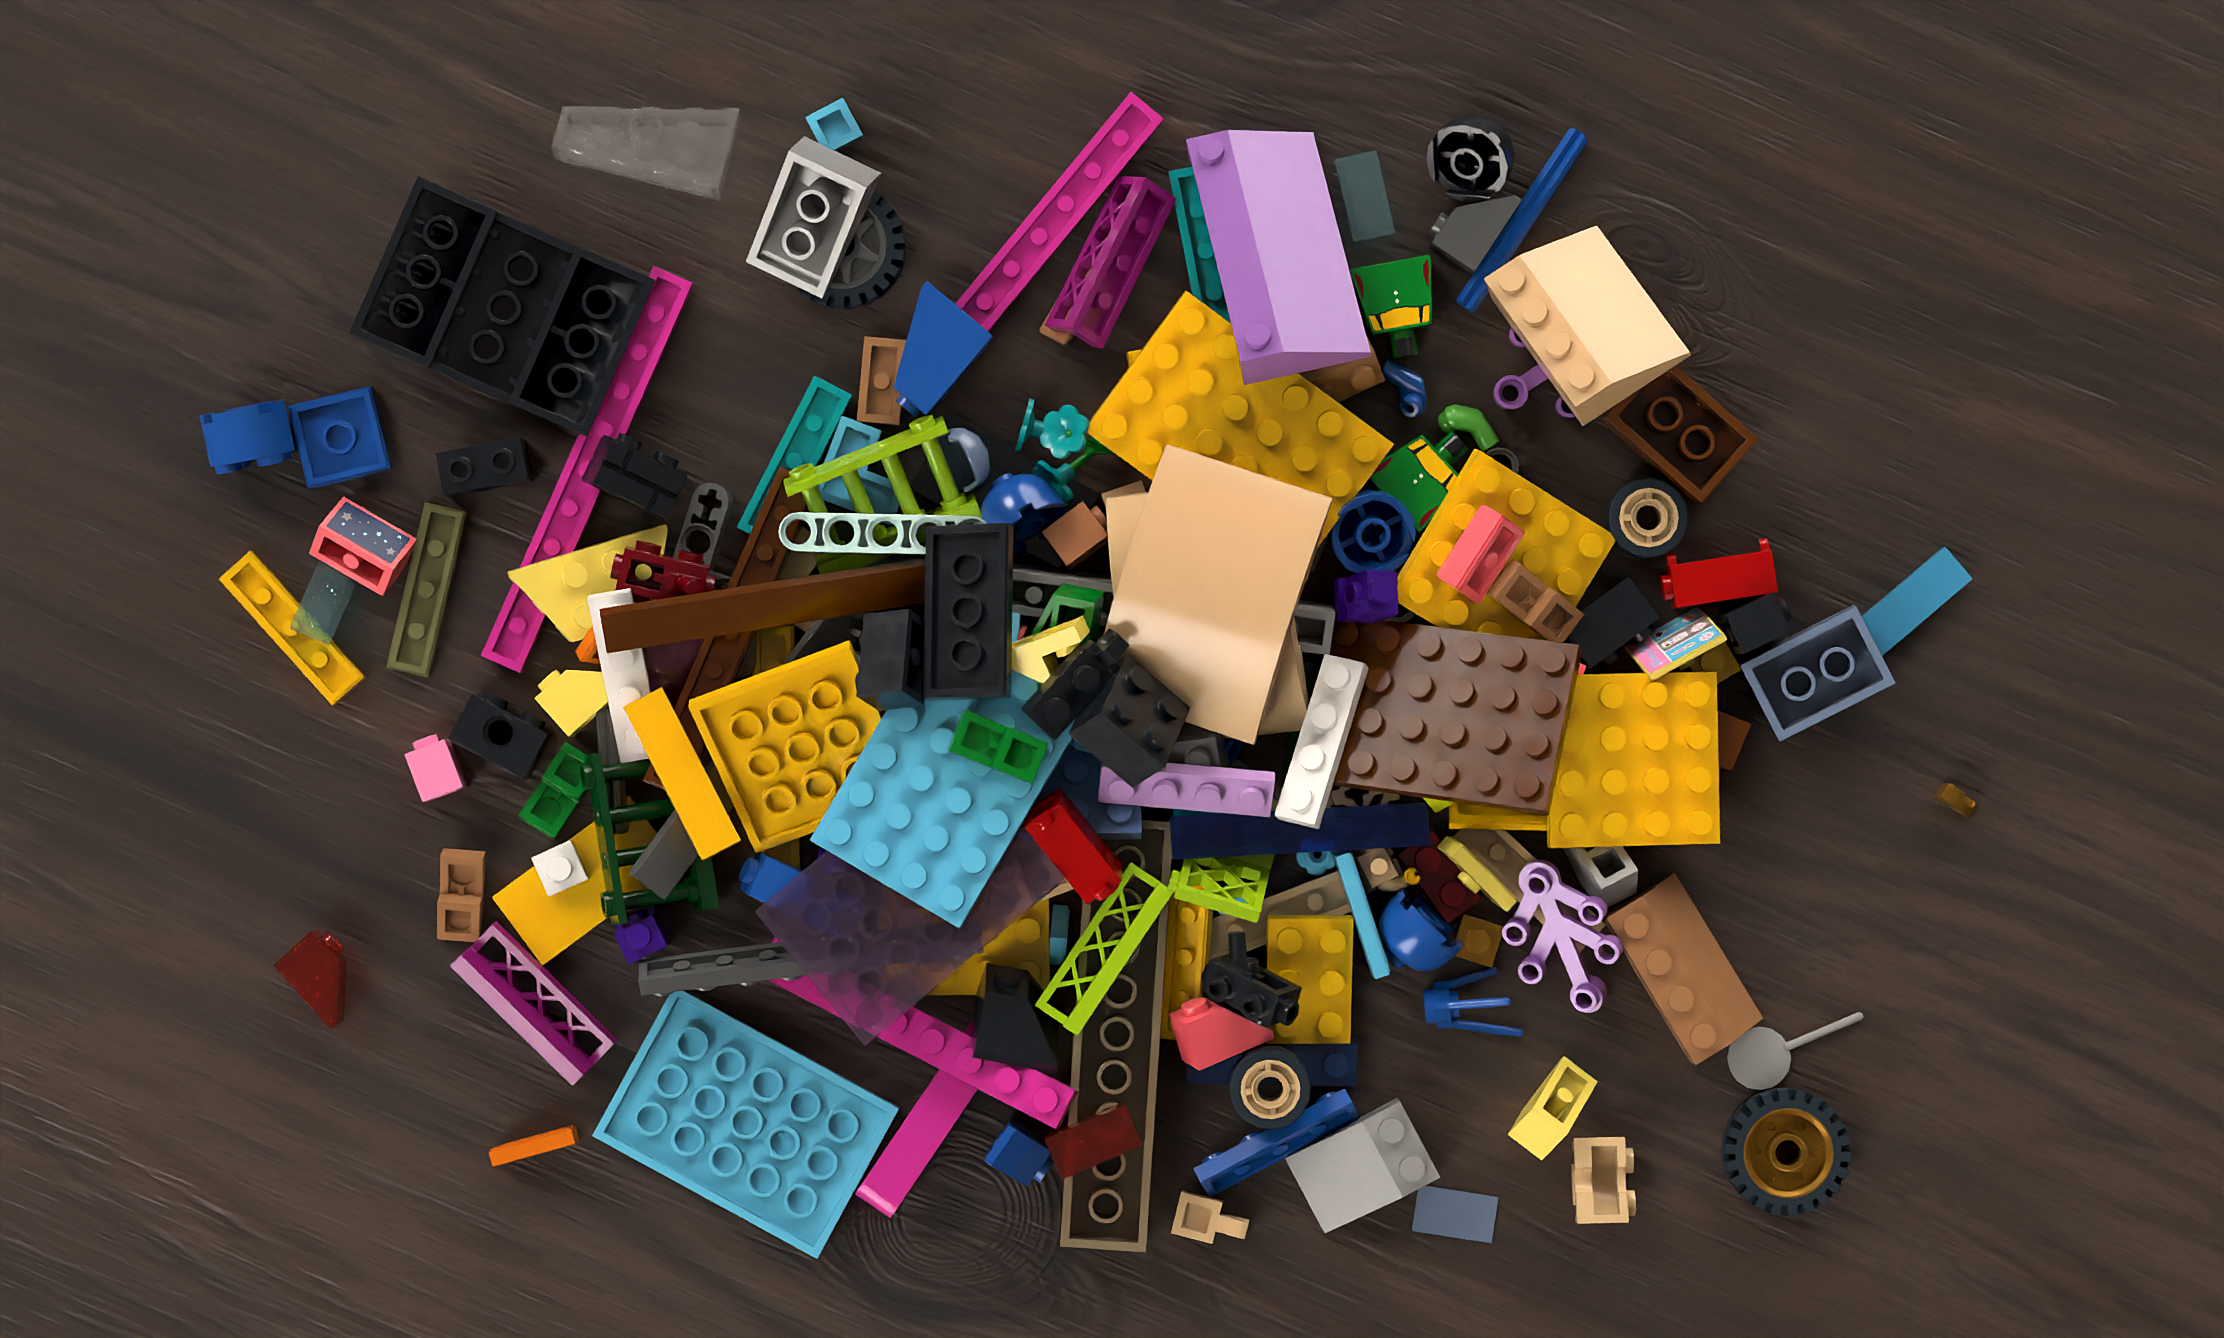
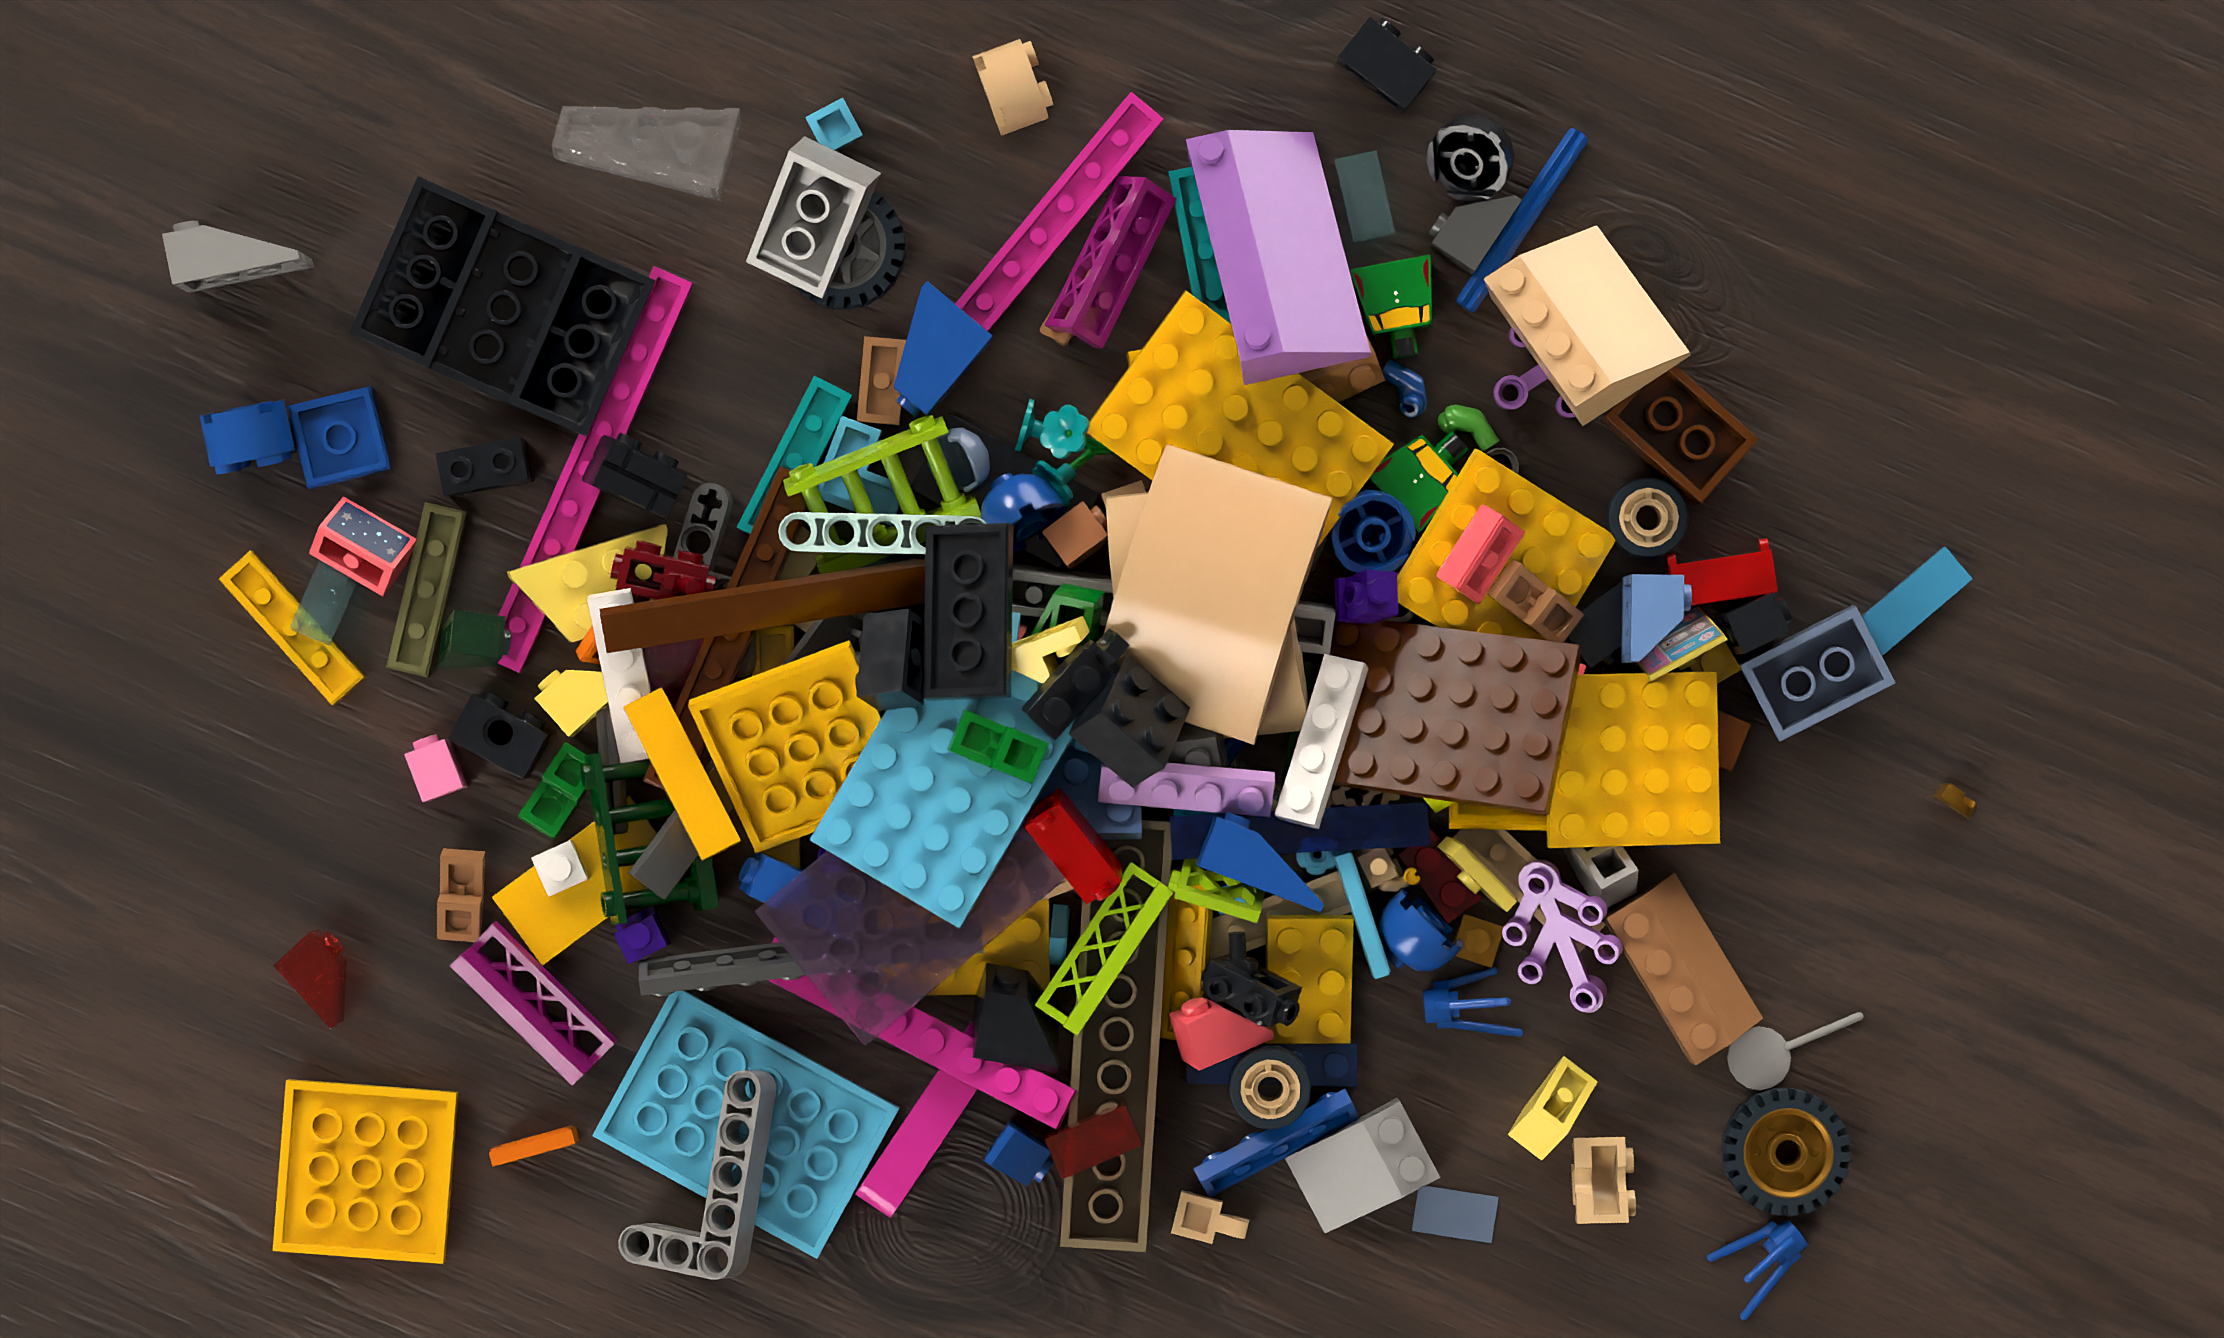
(211, 257): none -> light grey slope
(365, 1171): none -> yellow plate
(473, 640): none -> clear green slope
(721, 1192): none -> light grey beam
(1012, 86): none -> tan cylinder
(1248, 858): none -> blue slope
(1387, 63): none -> black brick
(1650, 611): none -> medium blue slope
(1783, 1247): none -> blue plant

